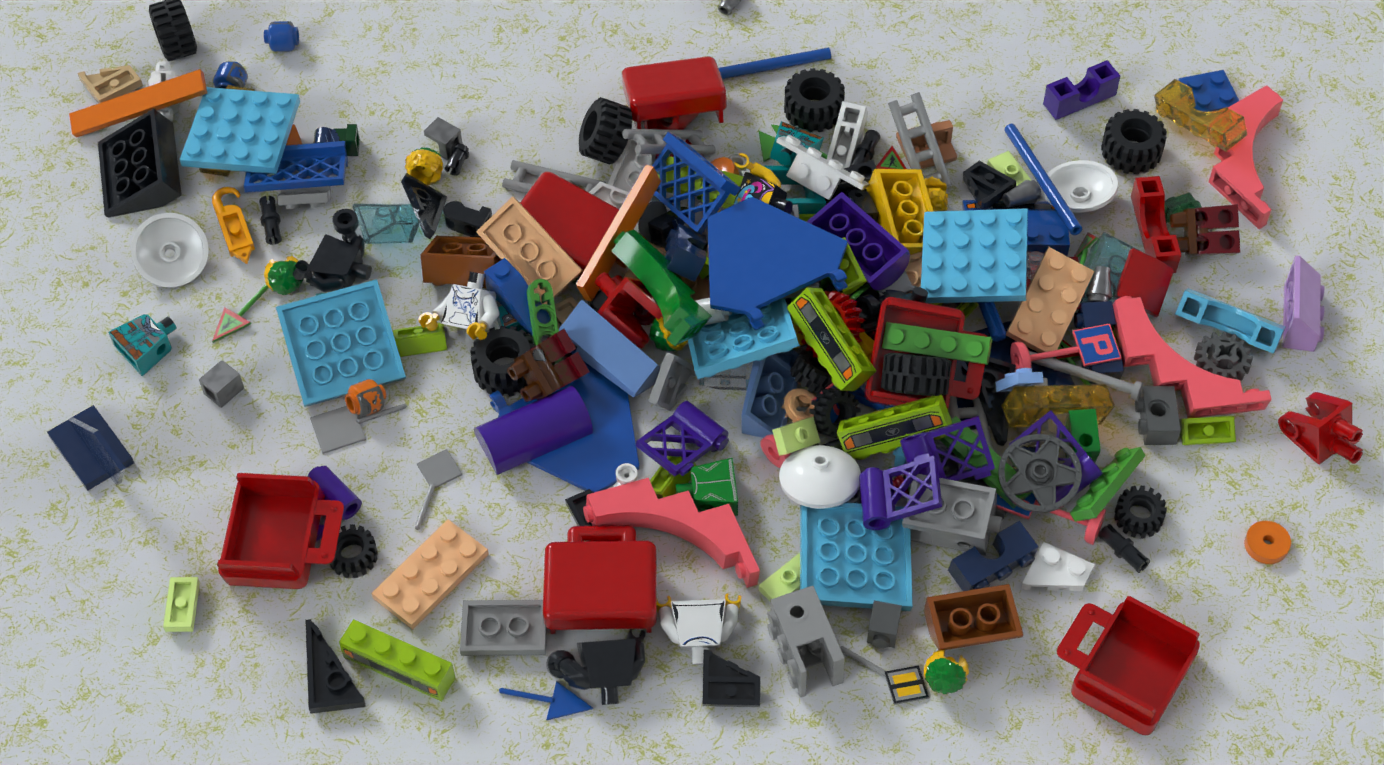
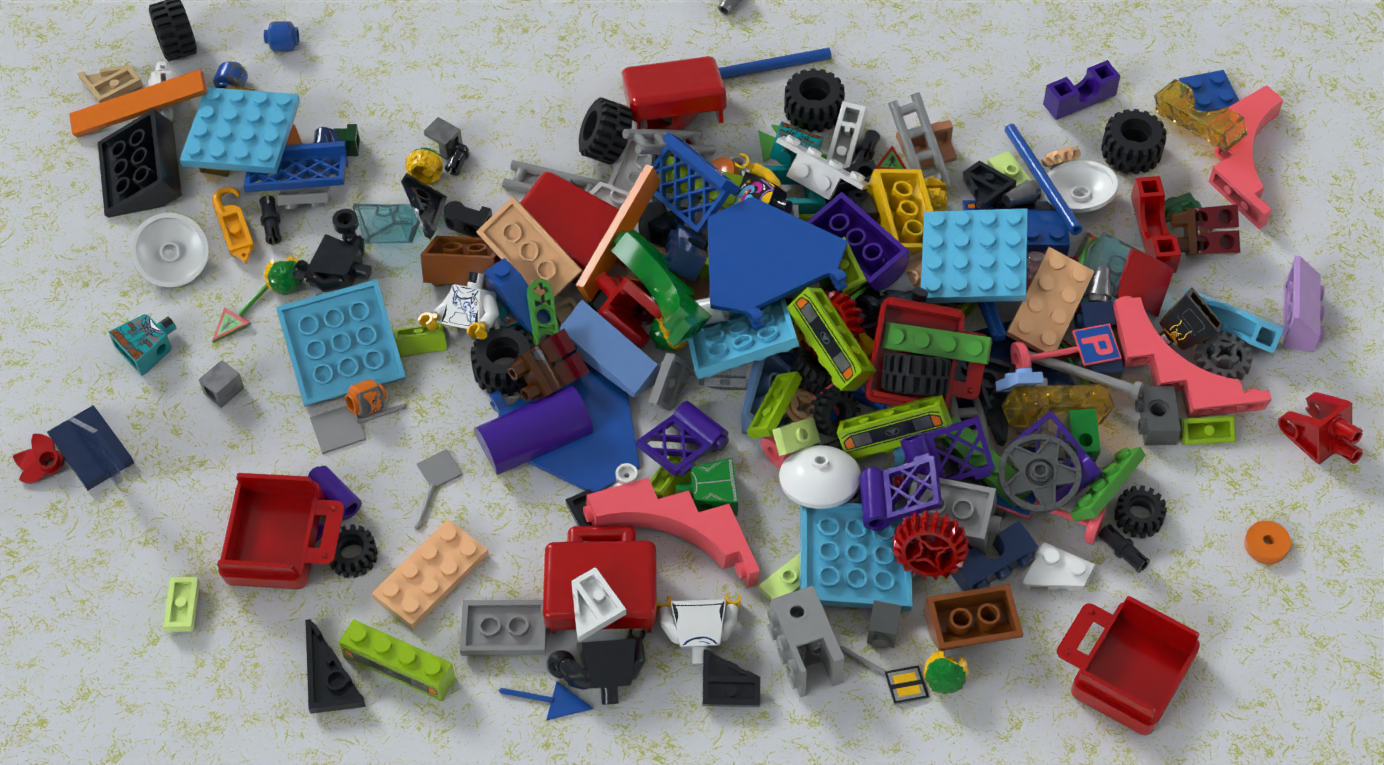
(35, 460): none -> red plate
(594, 604): none -> white wing
(774, 405): none -> lime plate
(933, 538): none -> red gear
(1061, 156): none -> light nougat gear
(1189, 322): none -> torso

